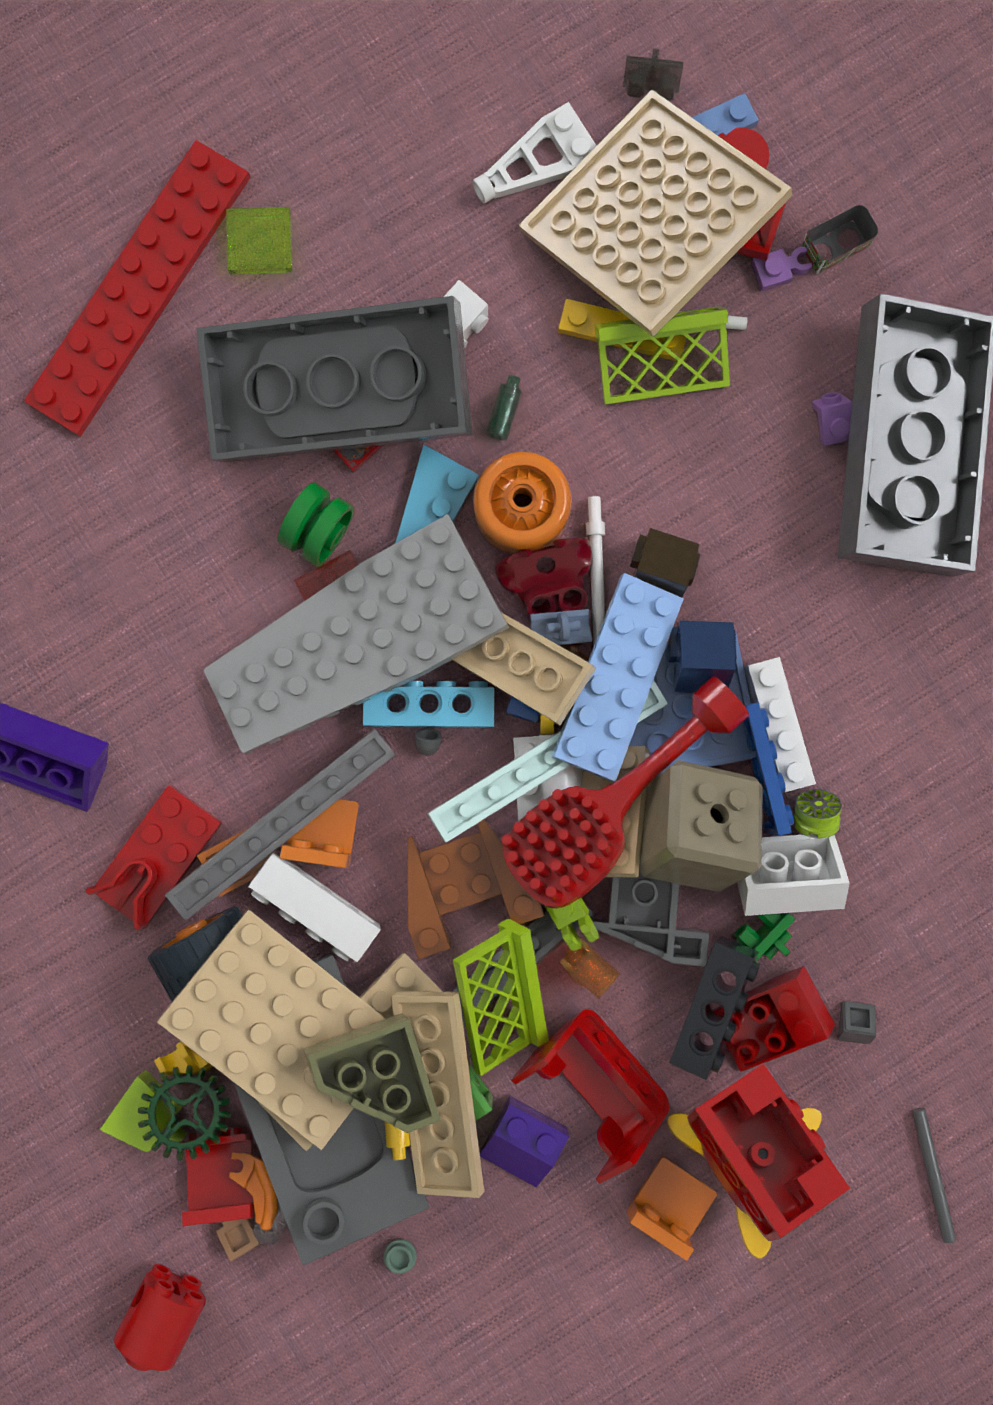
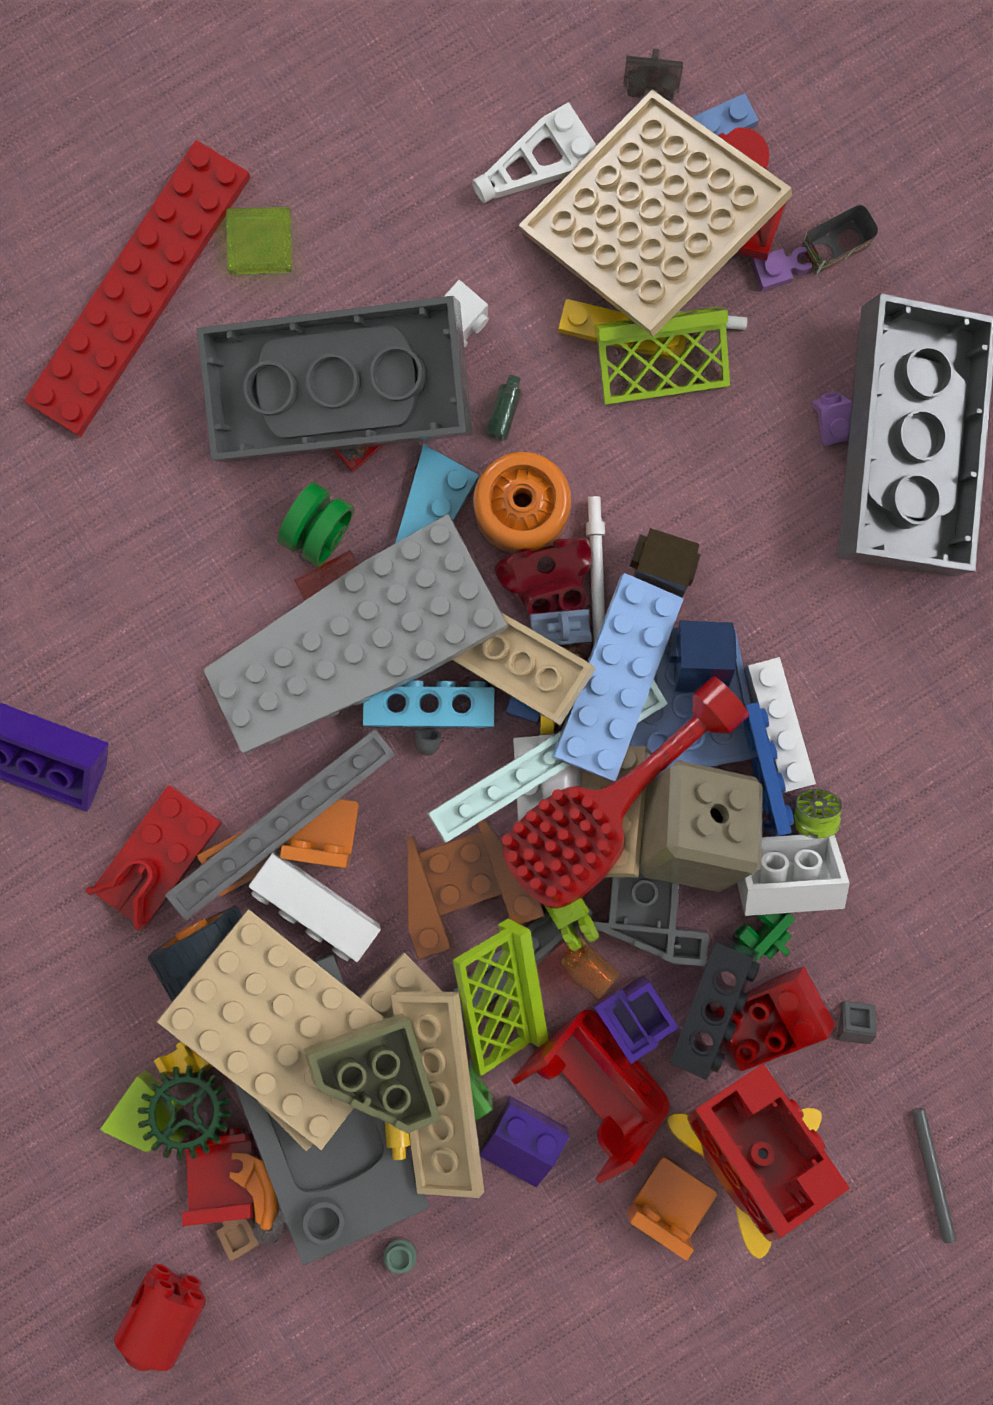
(636, 1018): none -> dark purple plate

